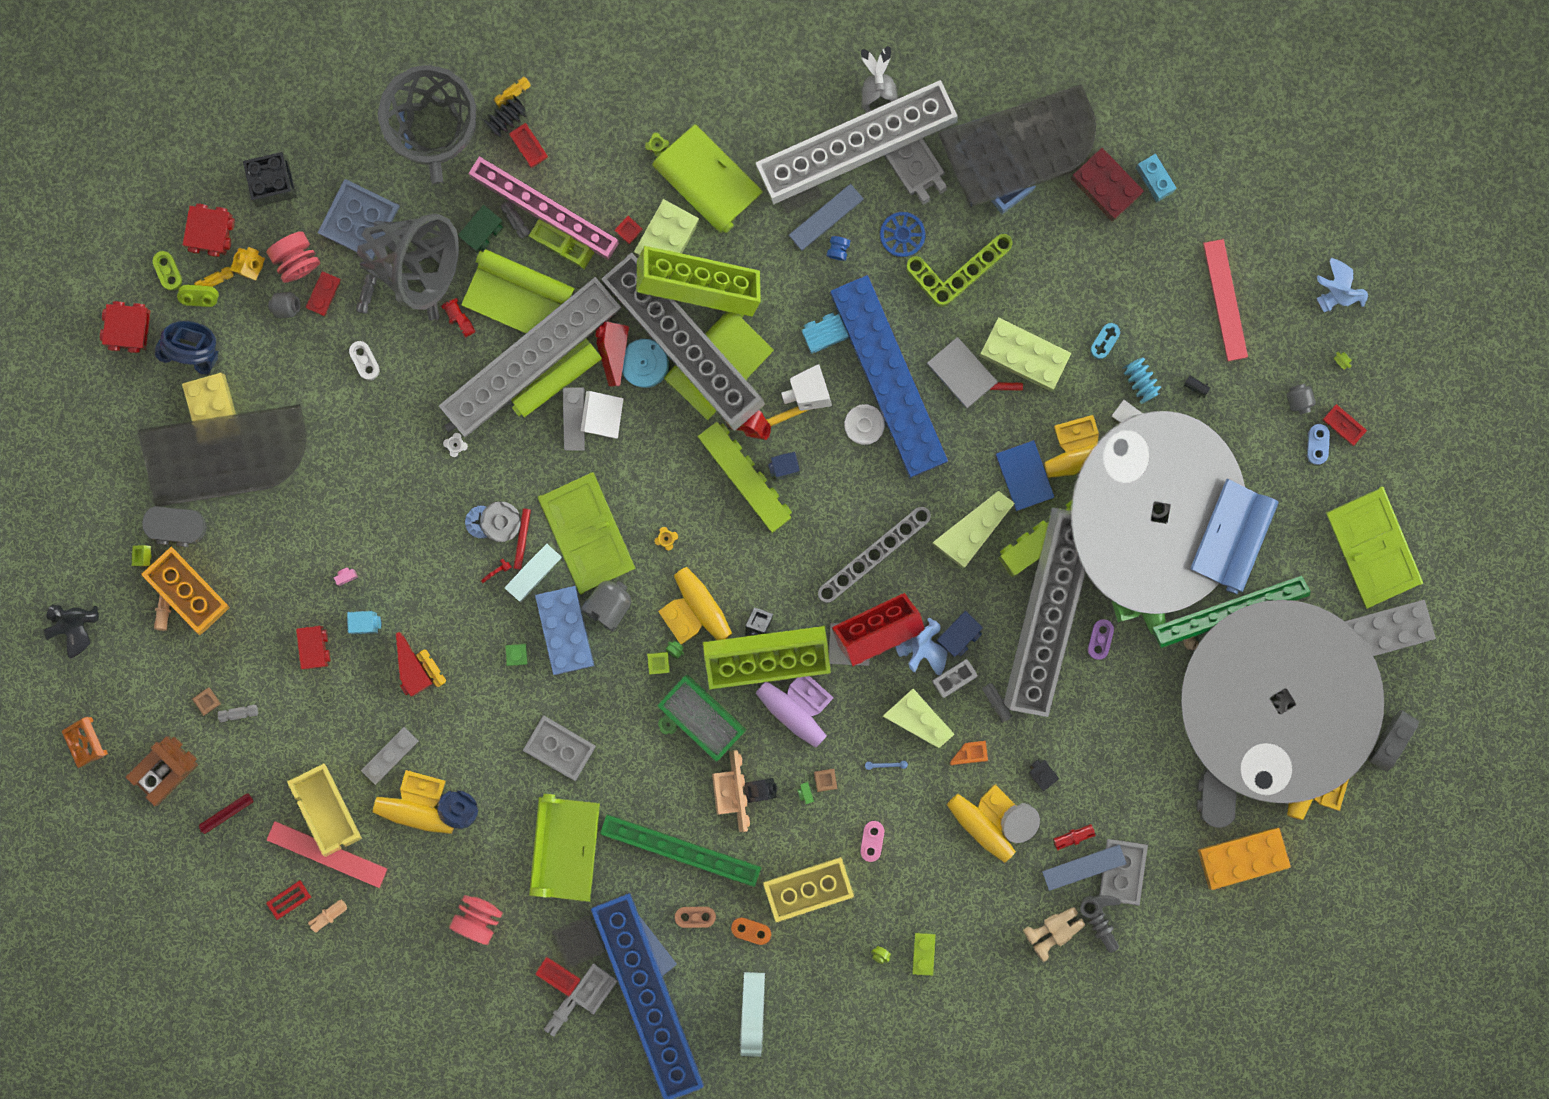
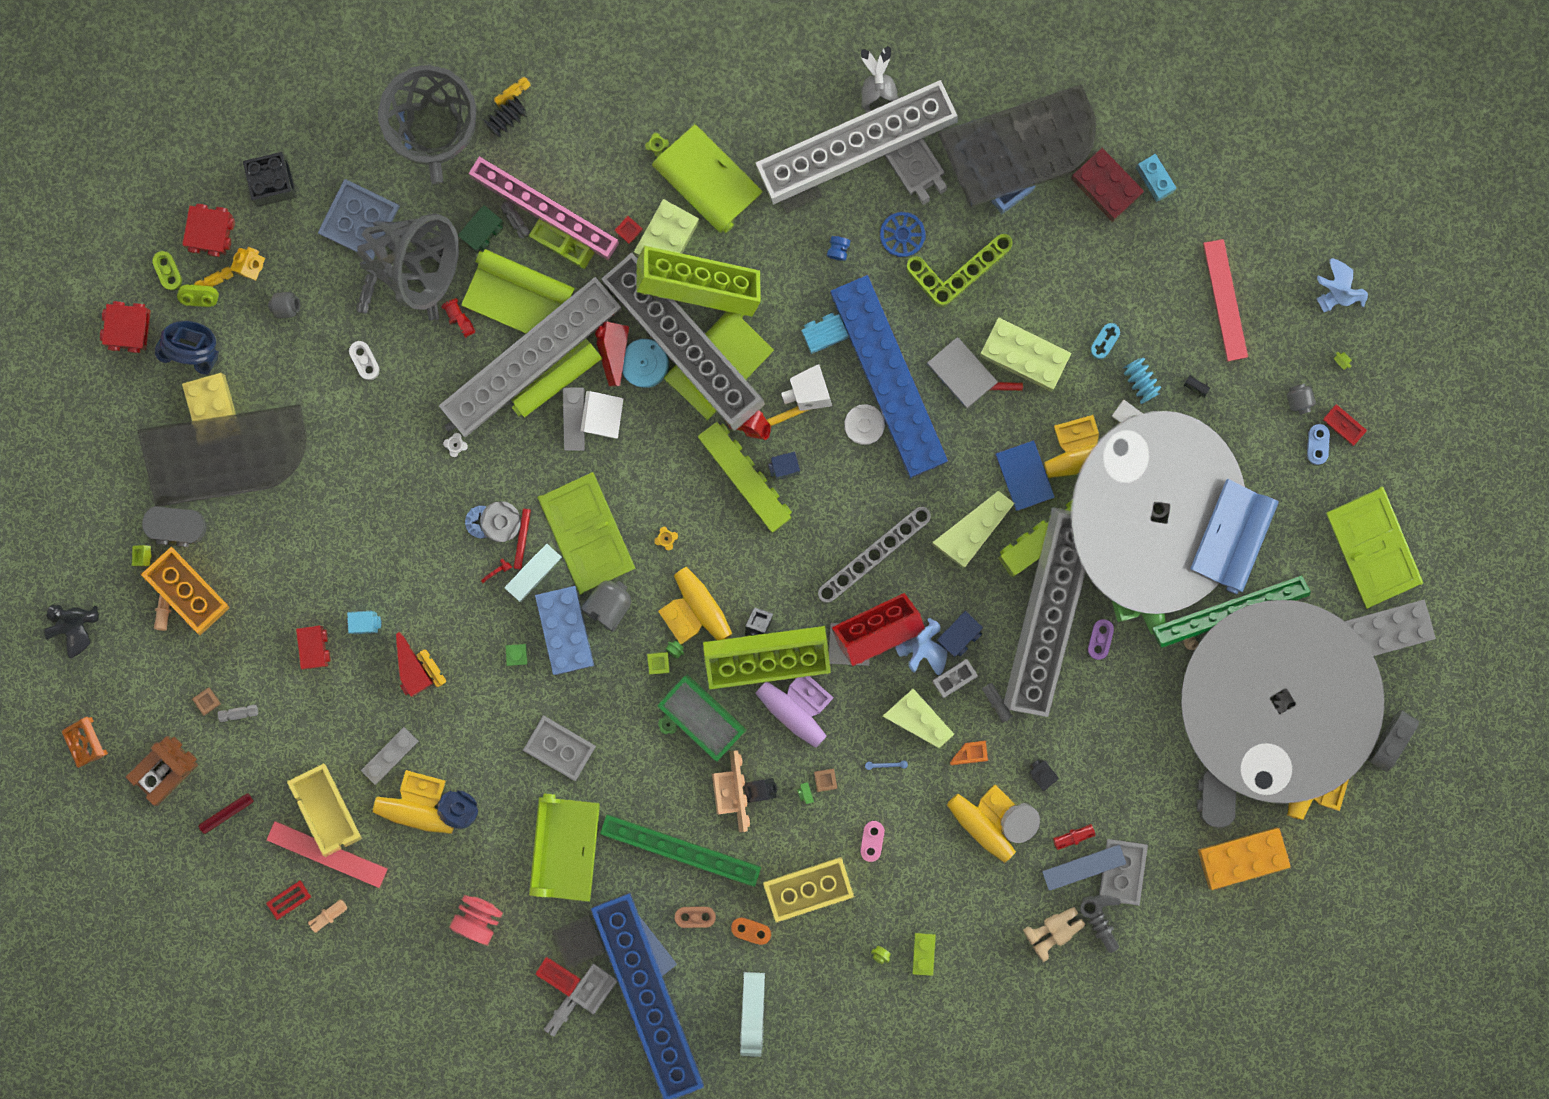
(292, 255): coral wheel -> none
(323, 293): red plate -> none
(345, 575): bright pink plate -> none
(528, 145): red plate -> none
(826, 217): sand blue tile -> none

